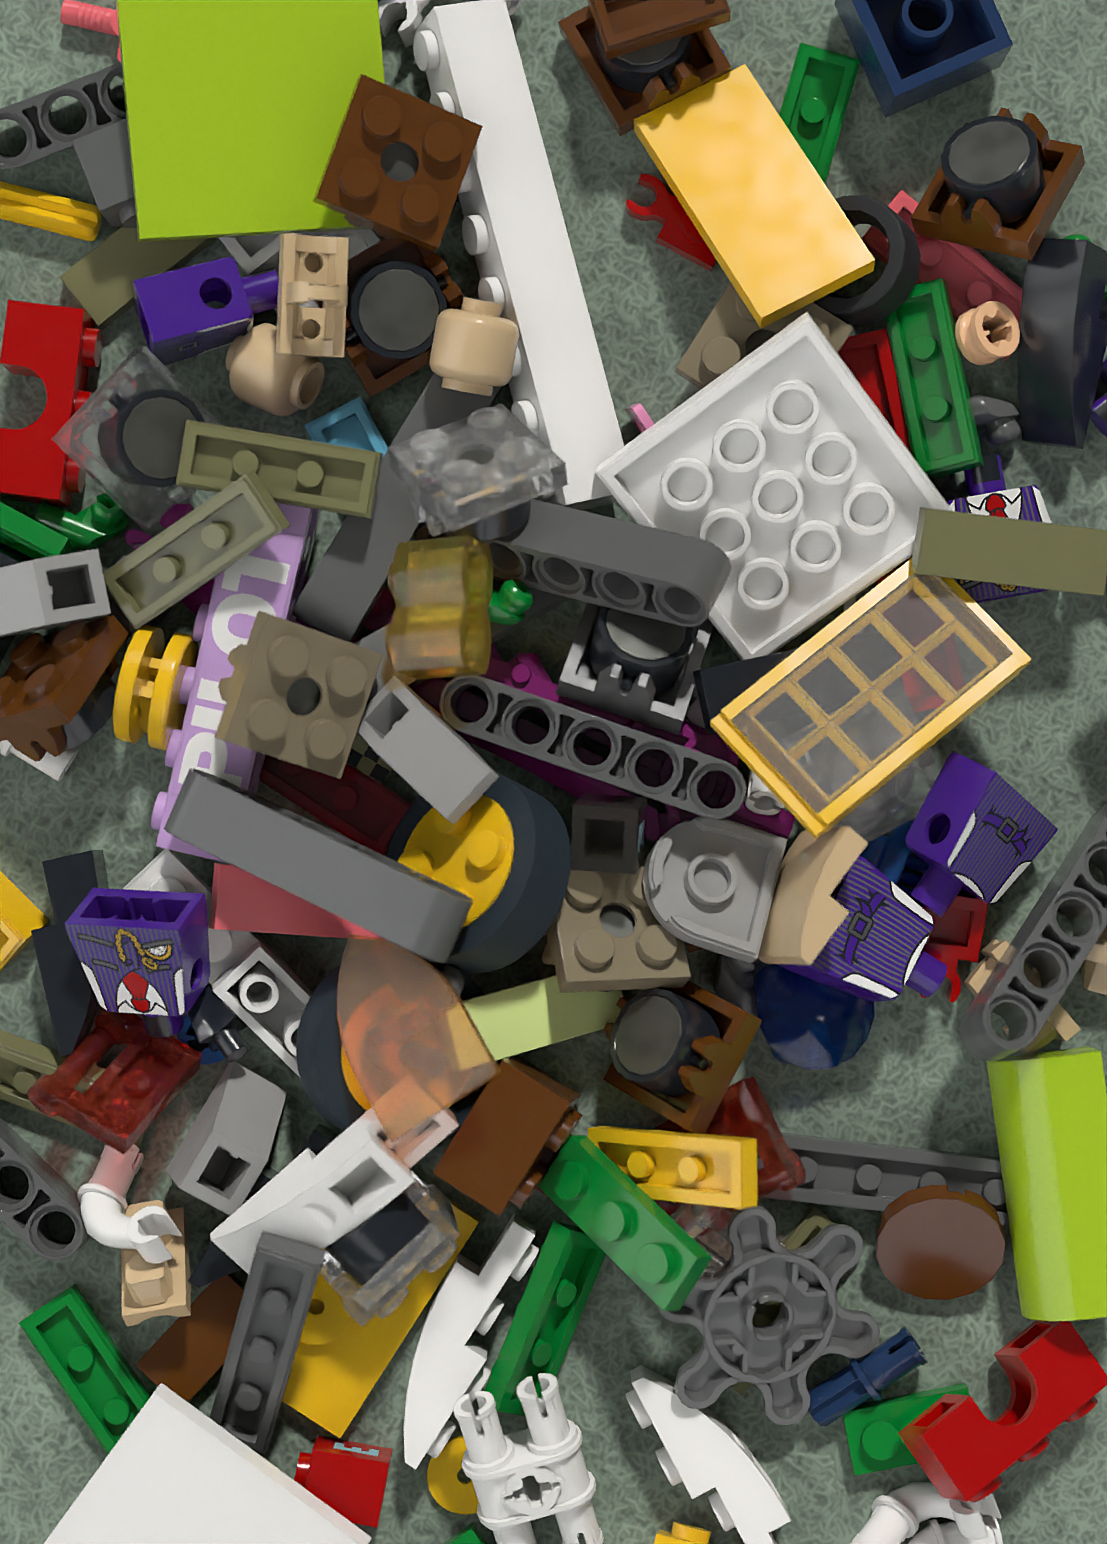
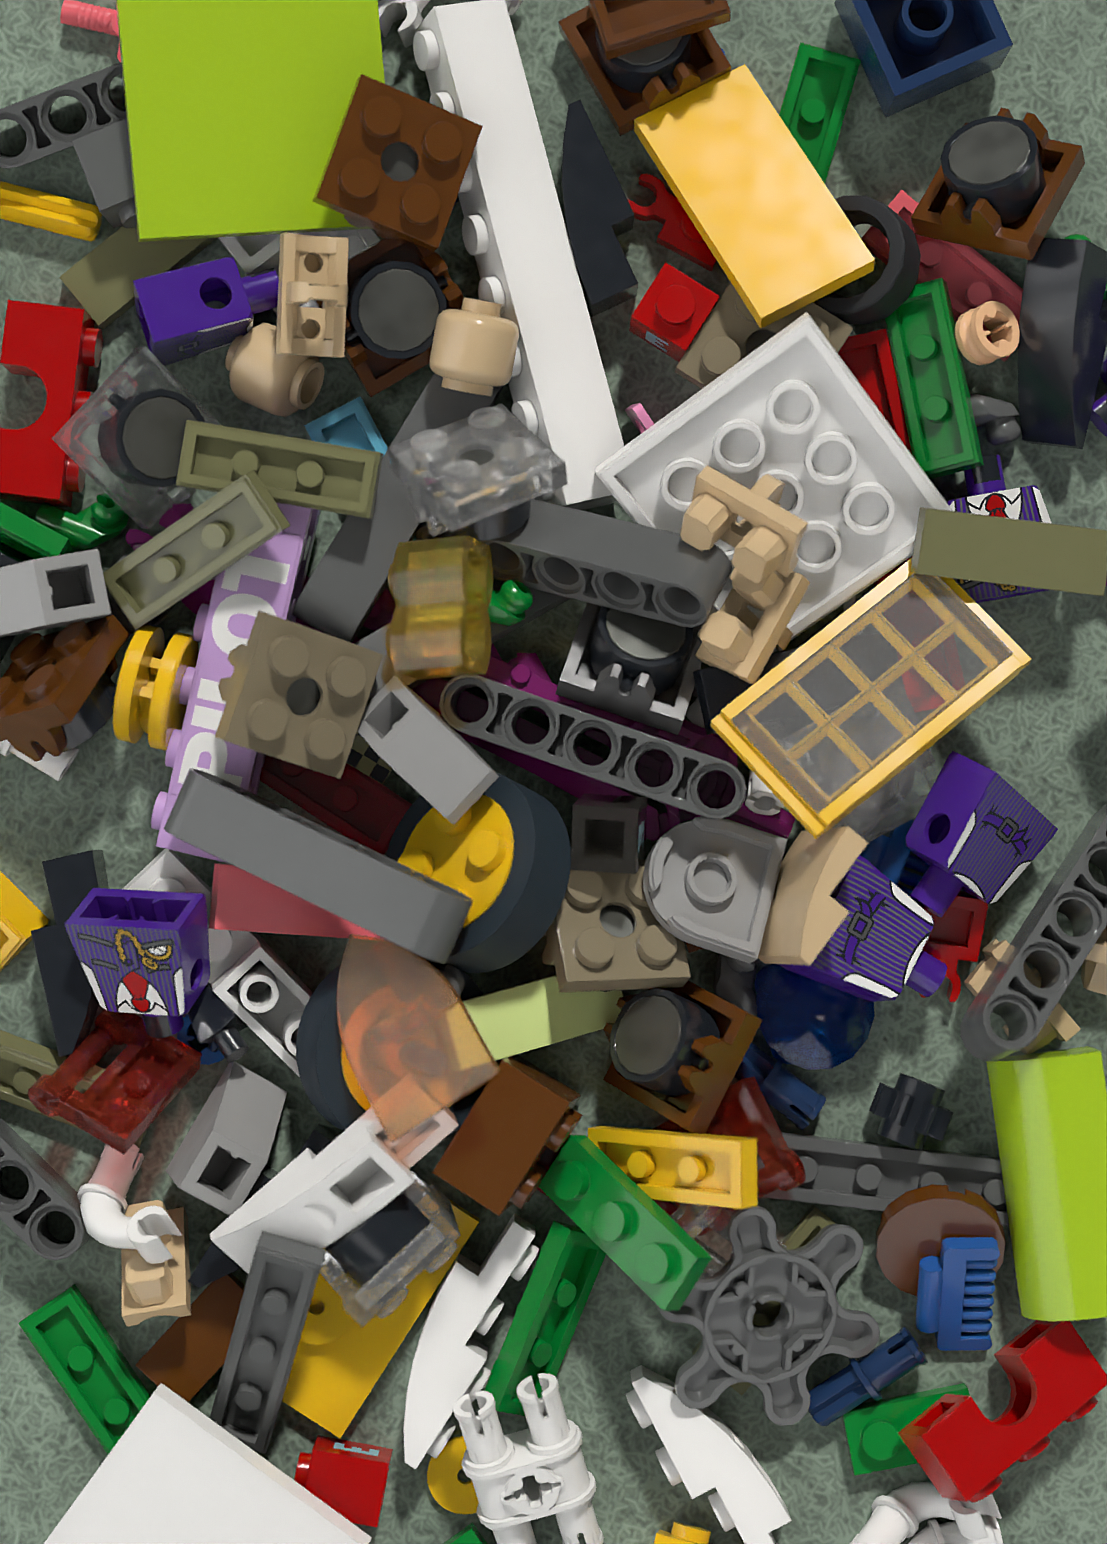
(595, 215): none -> black slope
(672, 312): none -> red brick
(740, 640): none -> tan hips
(762, 540): none -> tan hips
(781, 1087): none -> dark blue axle
(911, 1111): none -> black gear
(956, 1293): none -> blue piece

